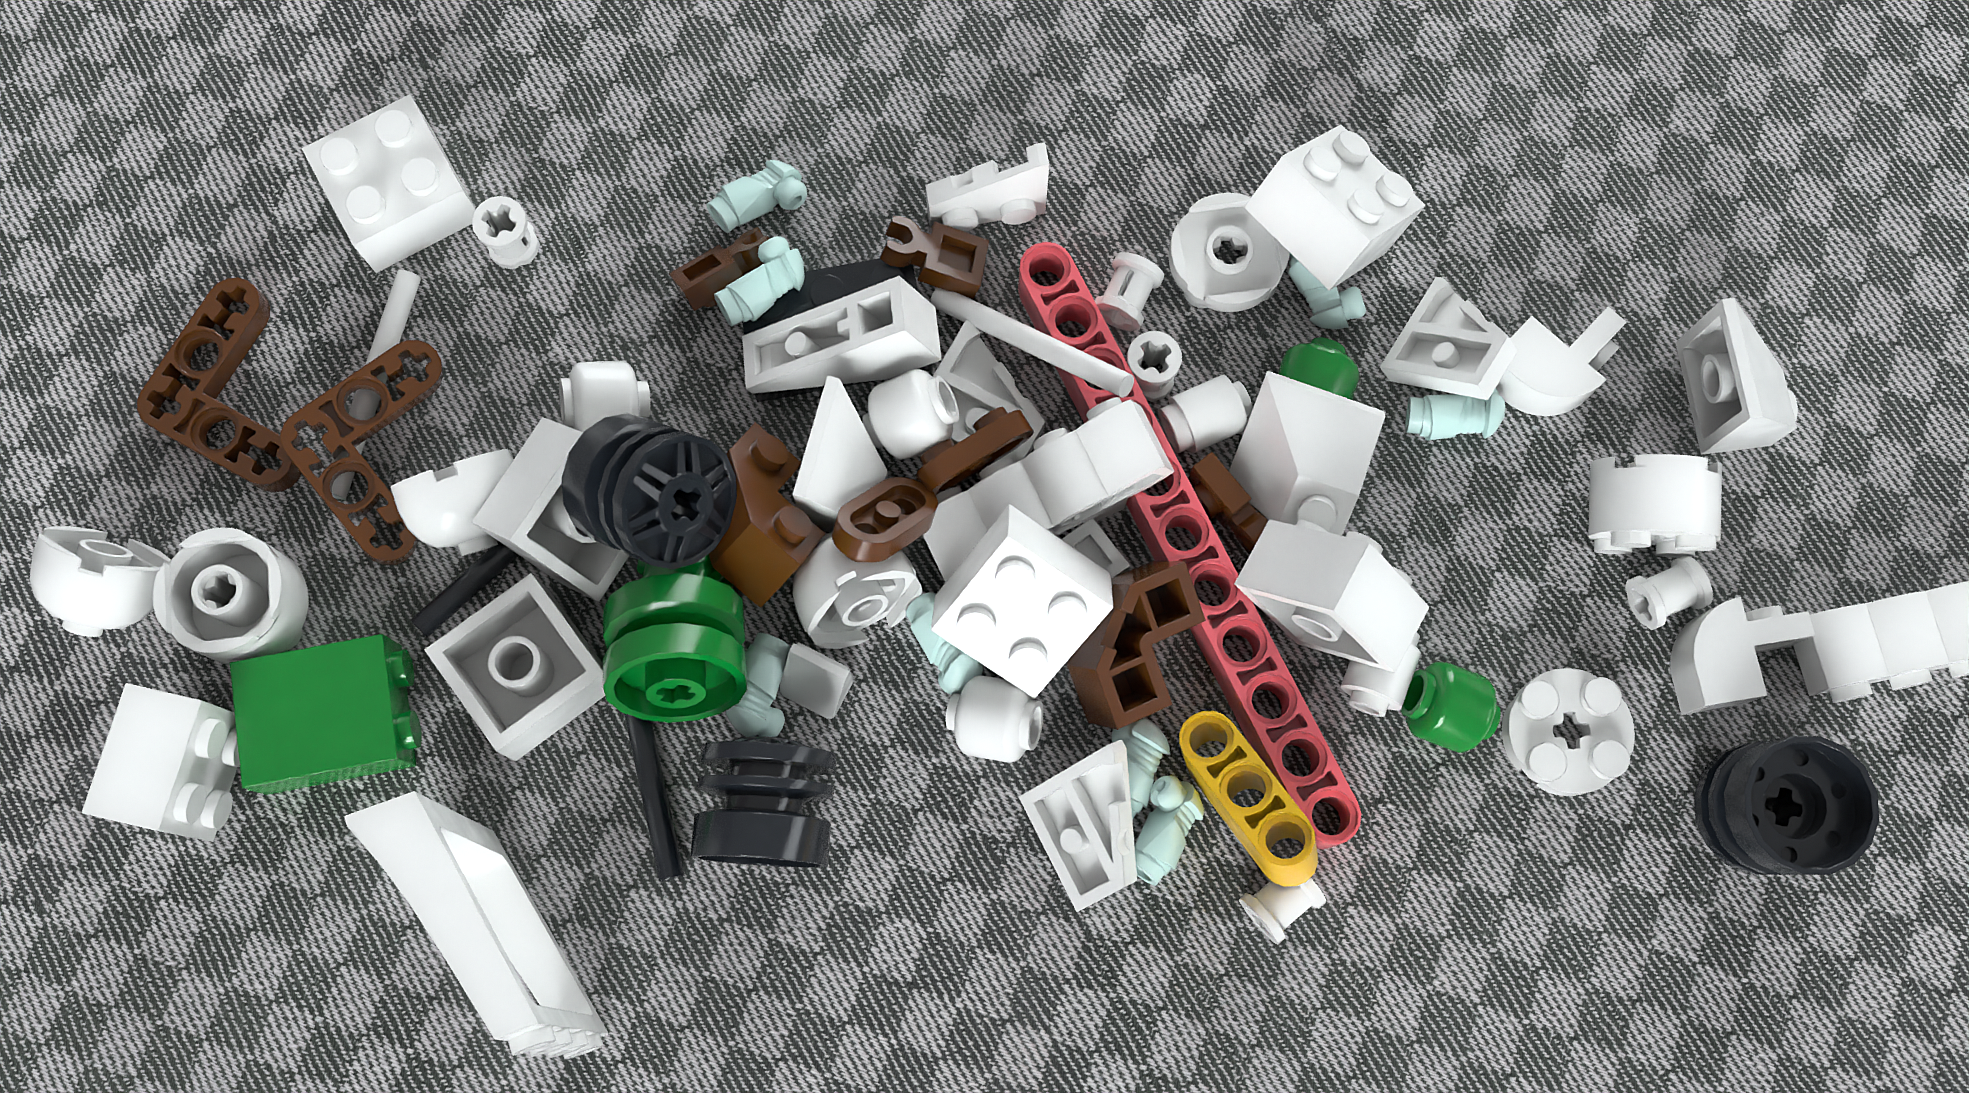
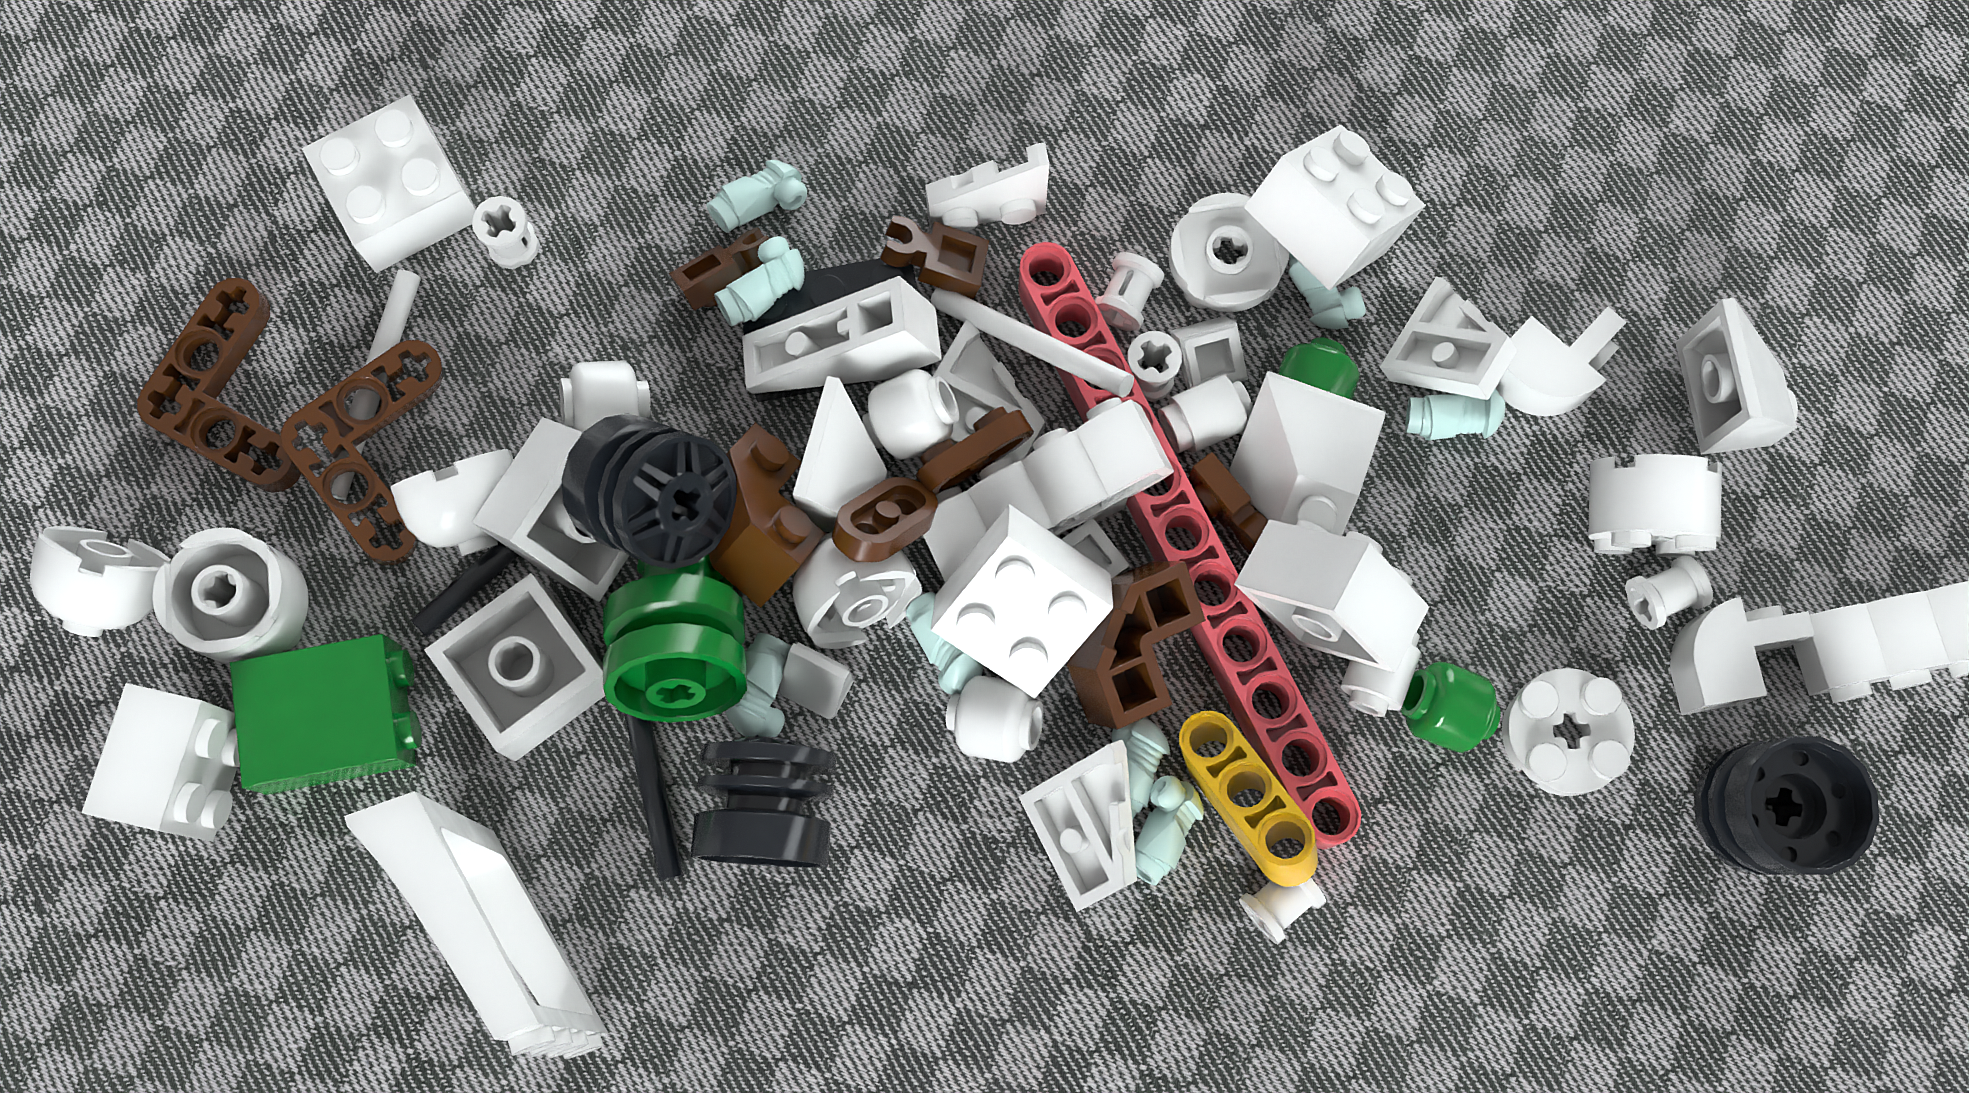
(1210, 351): none -> white slope

